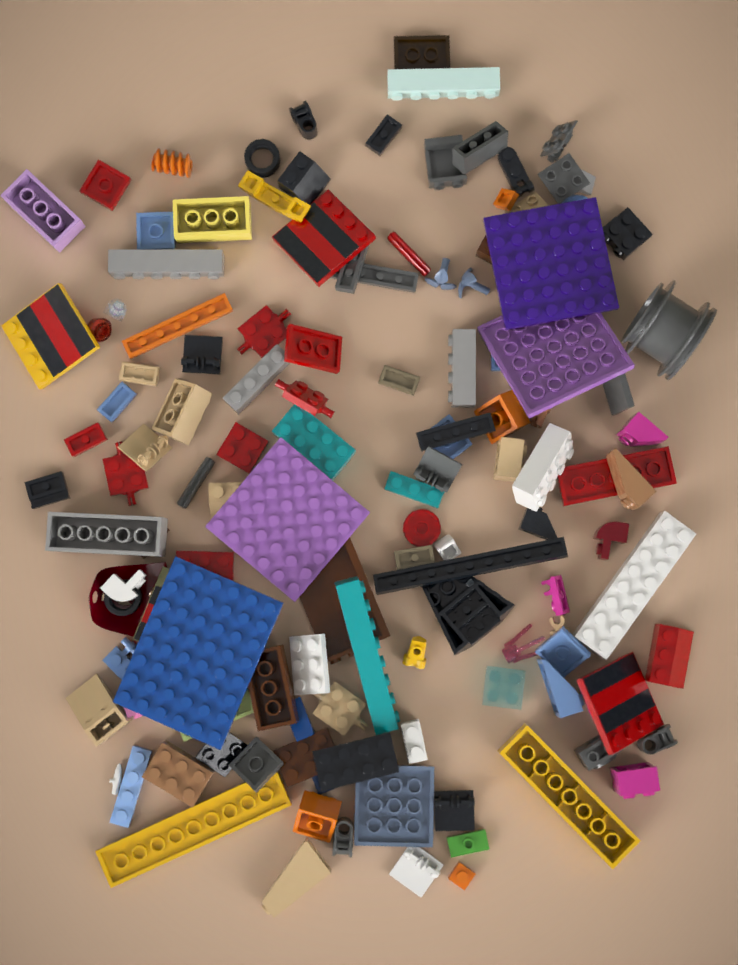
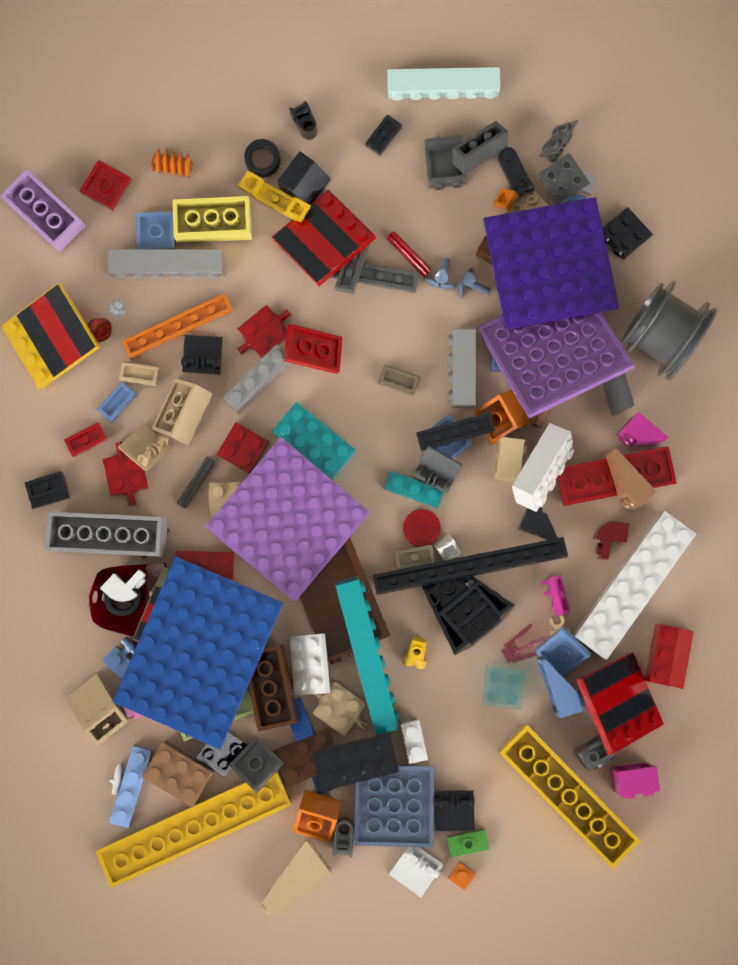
(305, 398): red plate -> none
(421, 52): dark brown plate -> none
(660, 738): dark grey piece -> none

